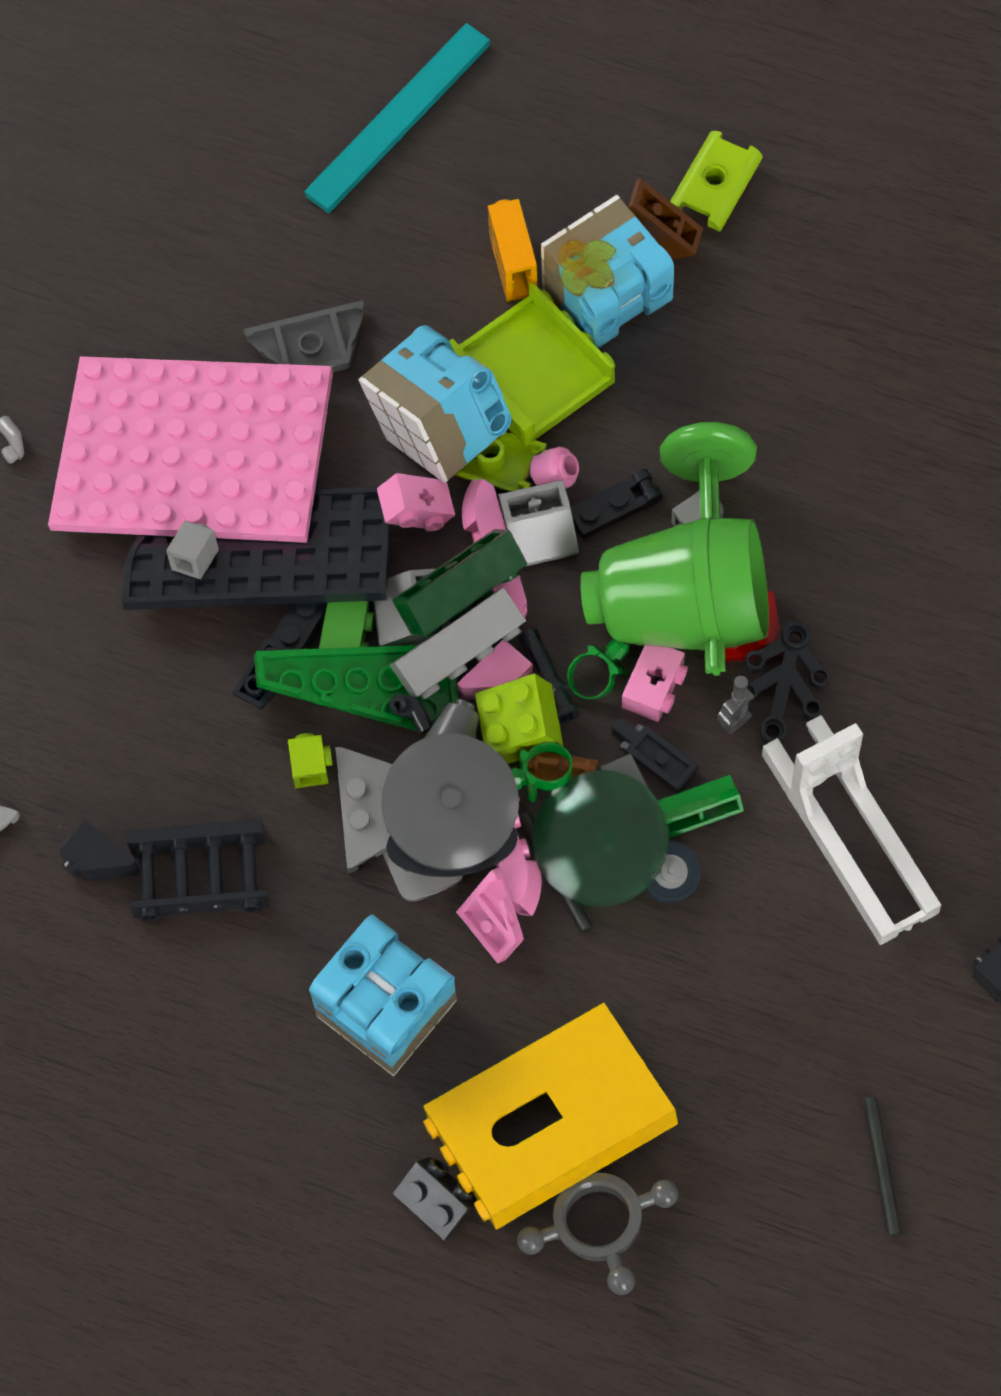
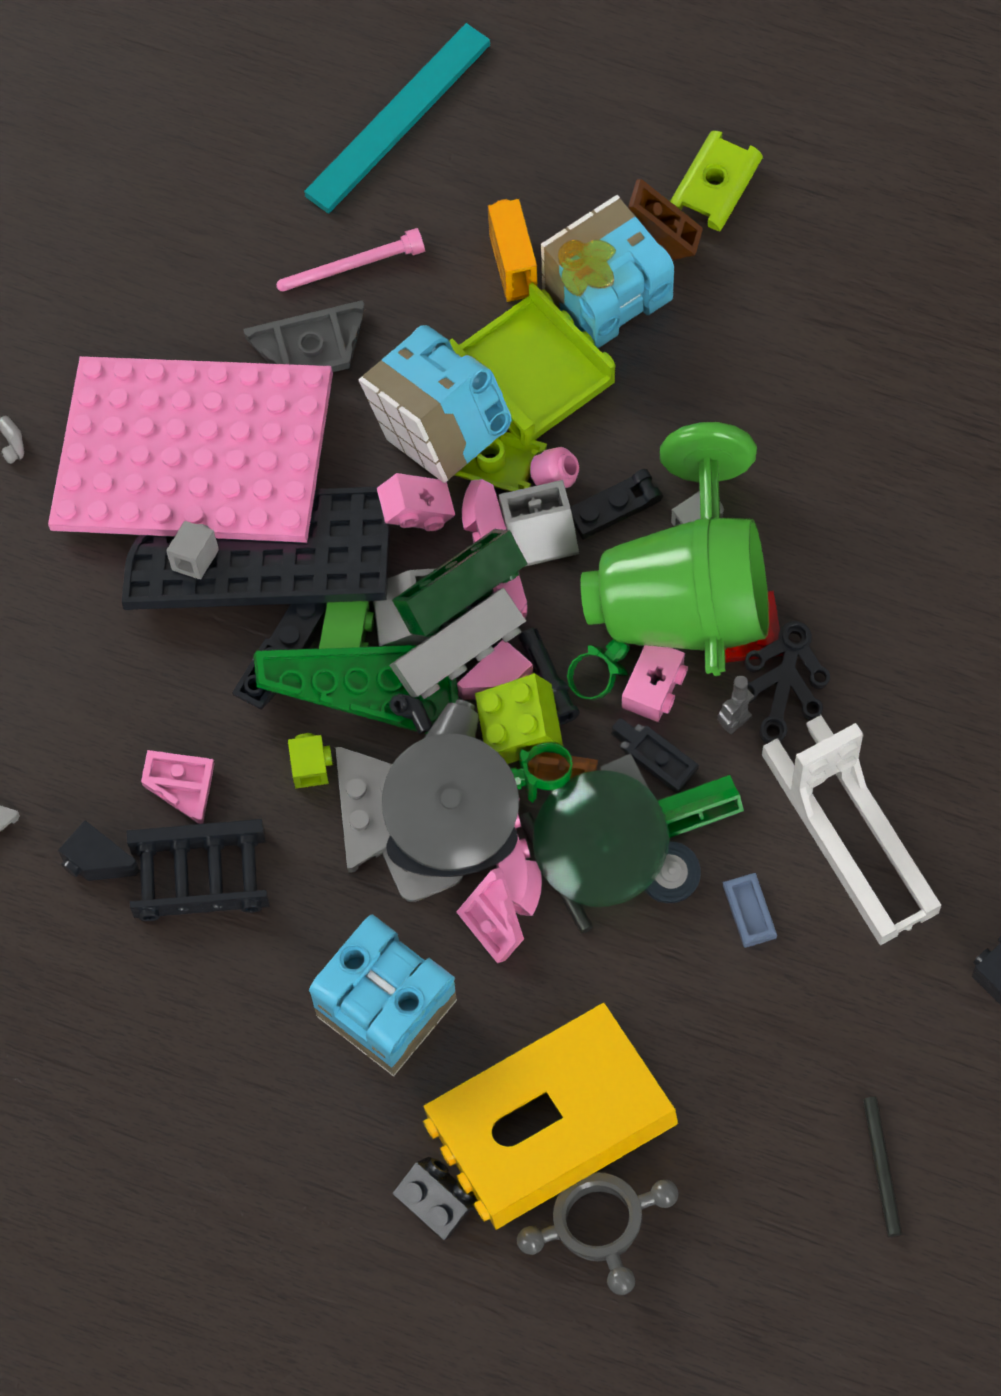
(179, 781): none -> bright pink wing
(409, 243): none -> bright pink piece
(749, 910): none -> sand blue tile

